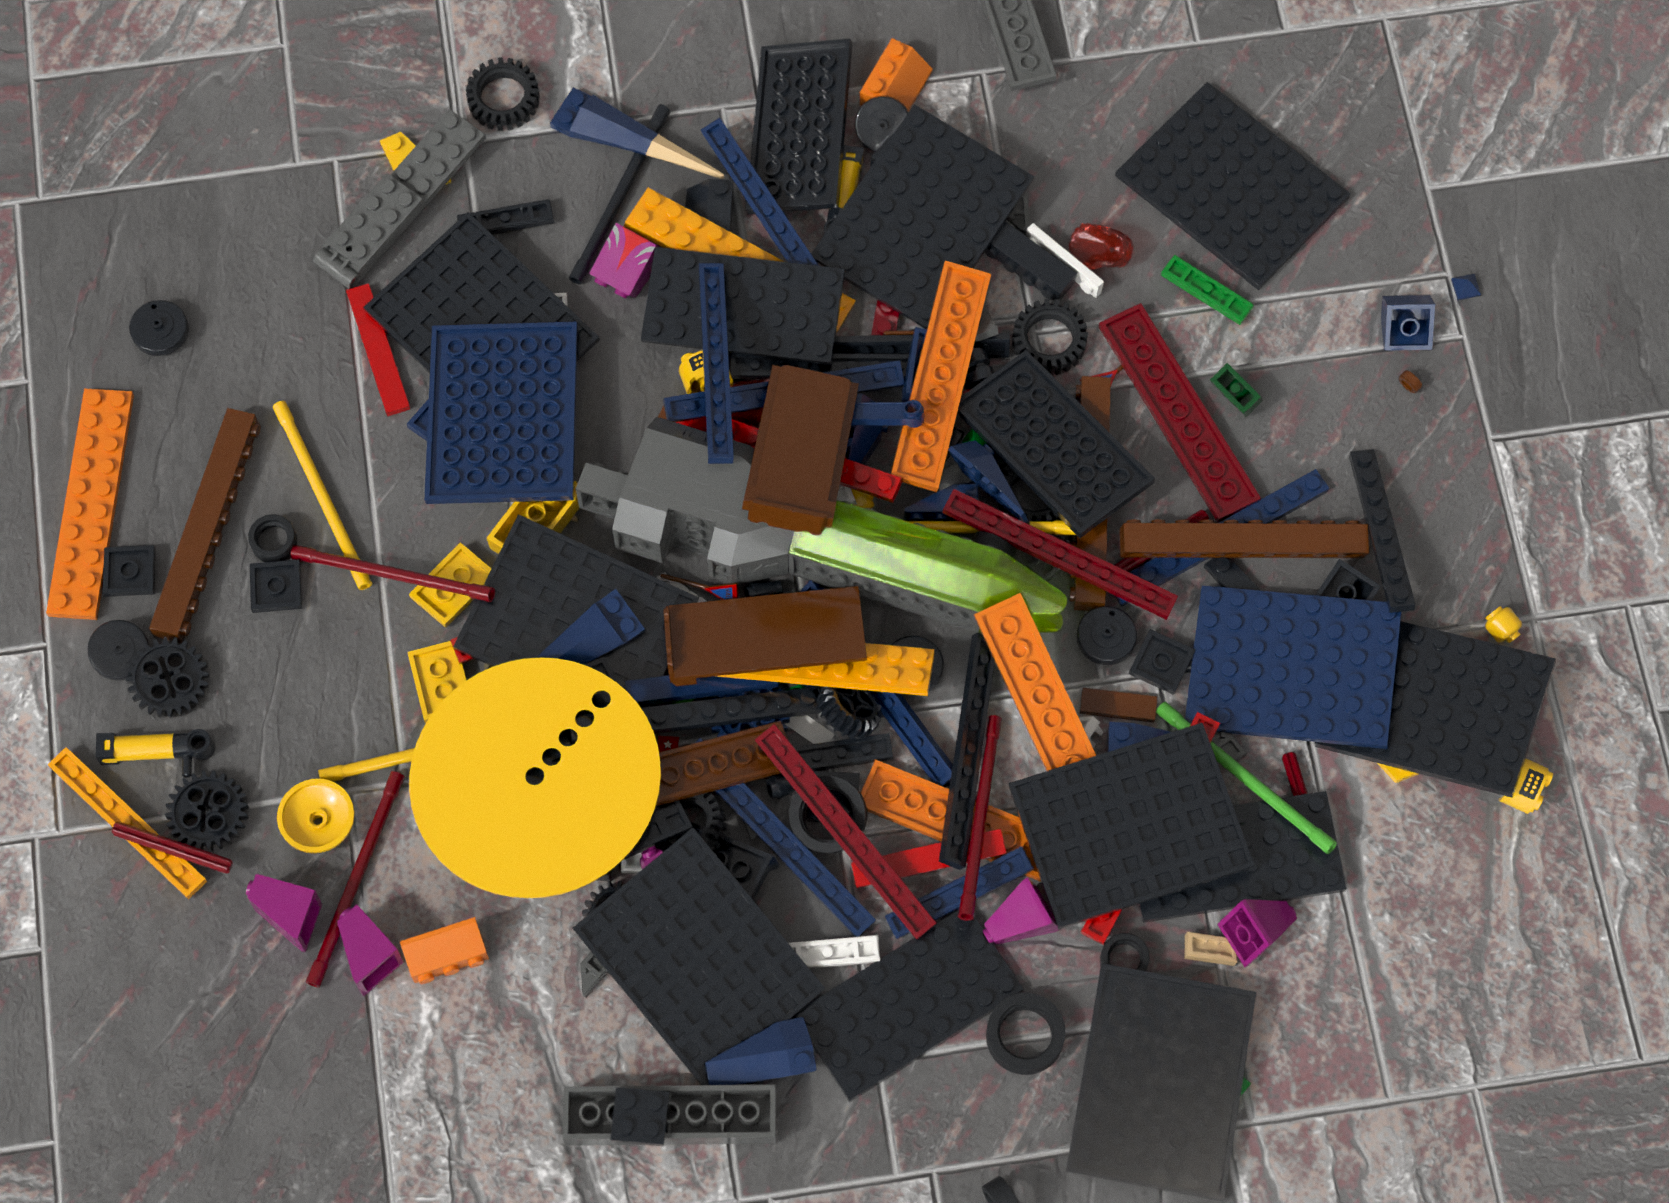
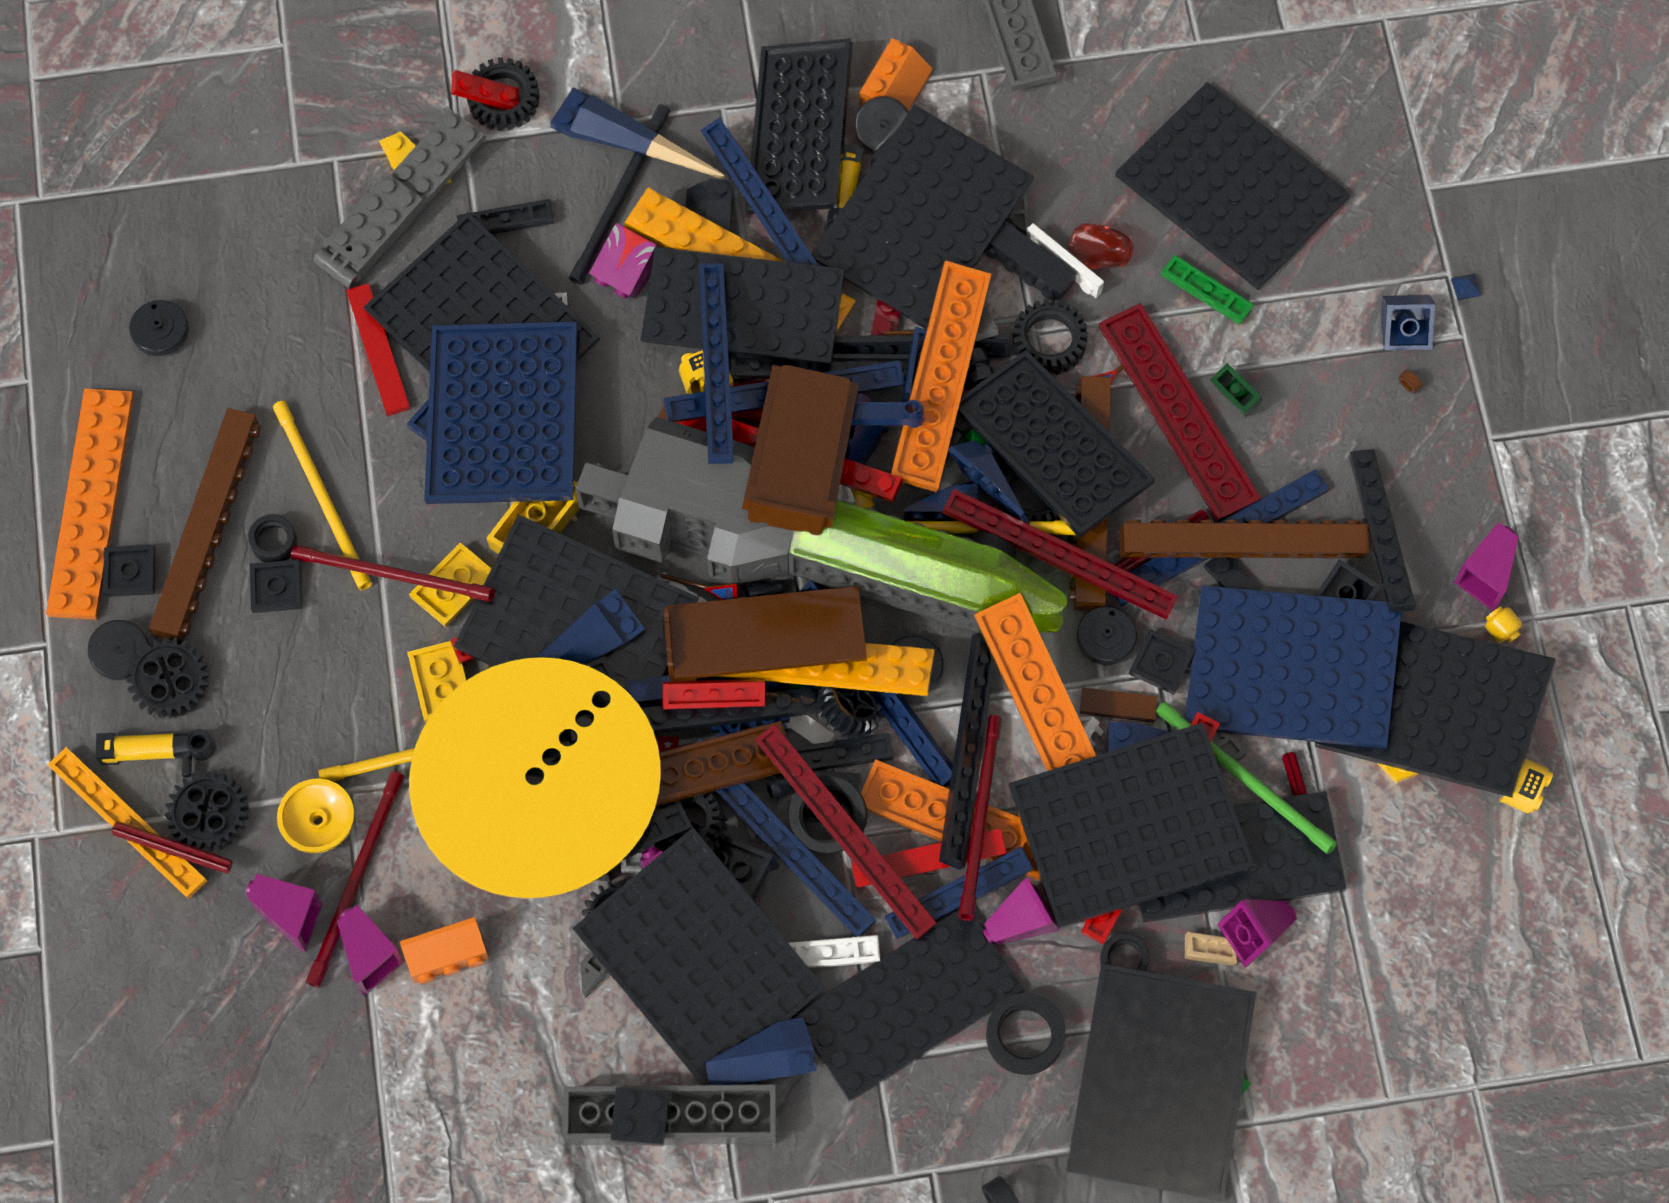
(484, 90): none -> red plate
(713, 694): none -> red plate
(1489, 567): none -> magenta slope

